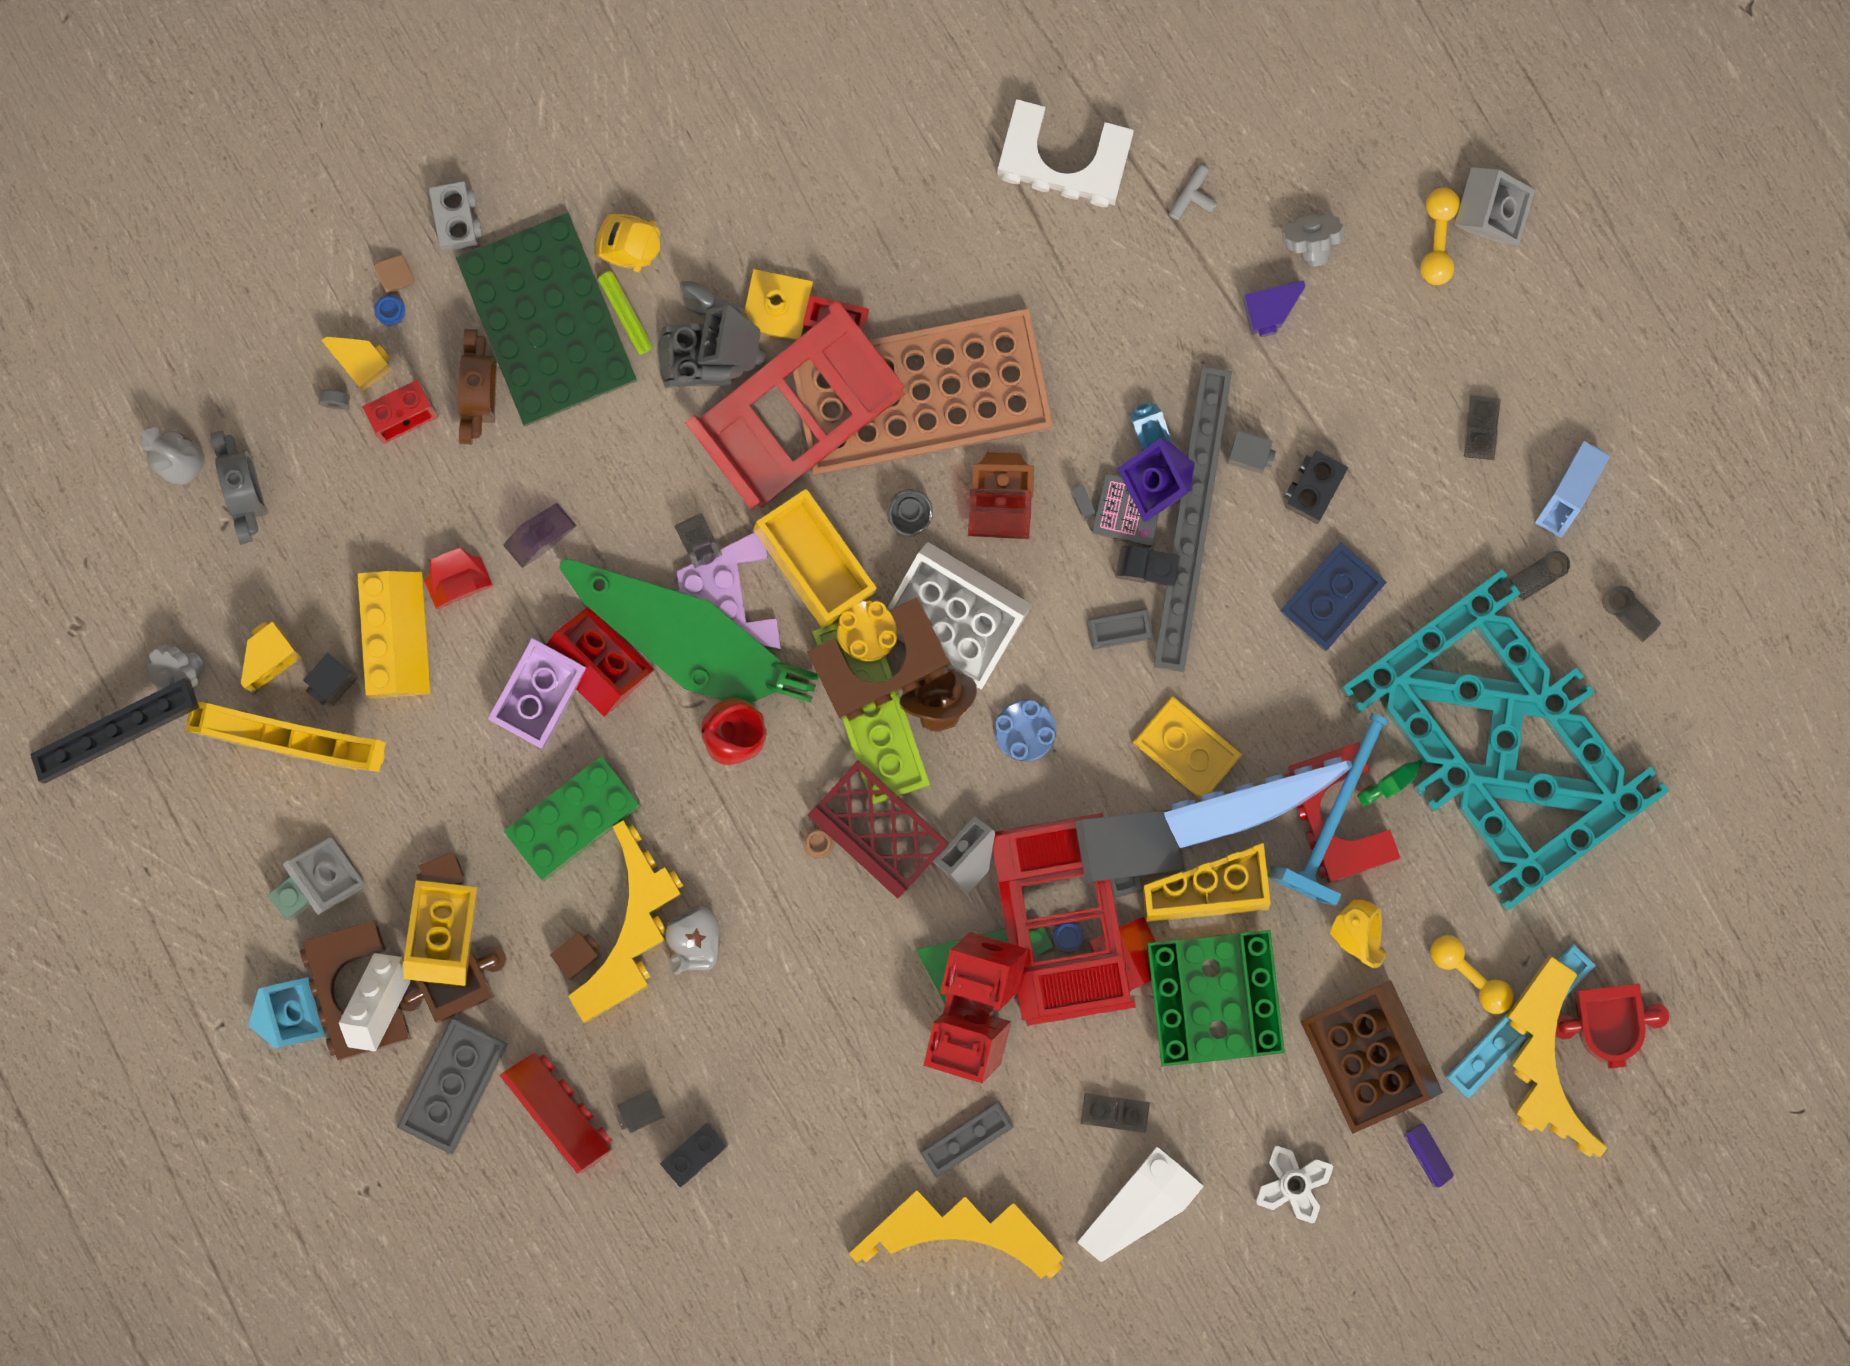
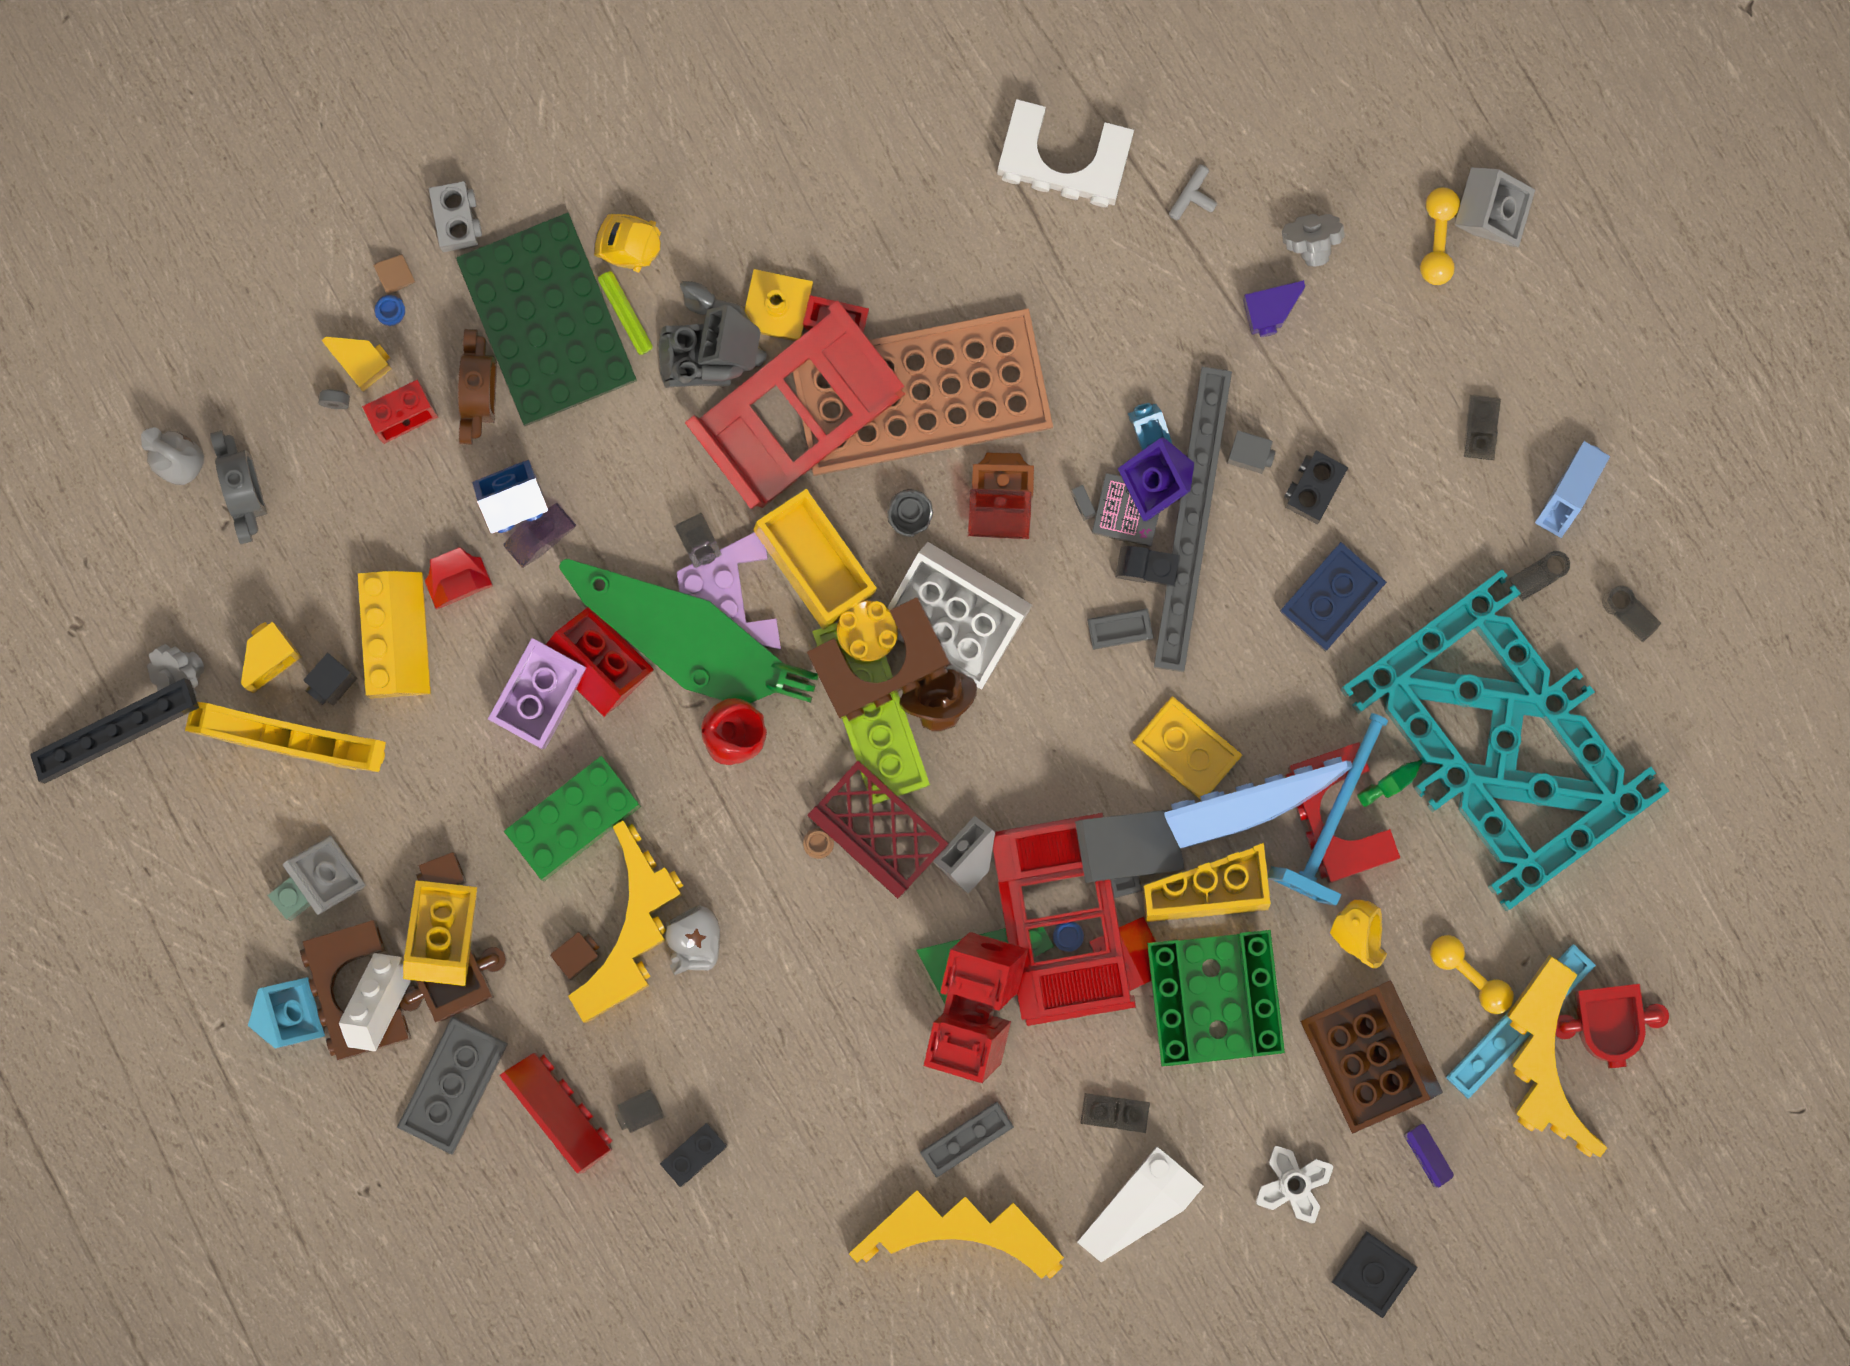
(510, 497): none -> brick
(1025, 730): medium blue dish -> none
(1374, 1274): none -> black tile

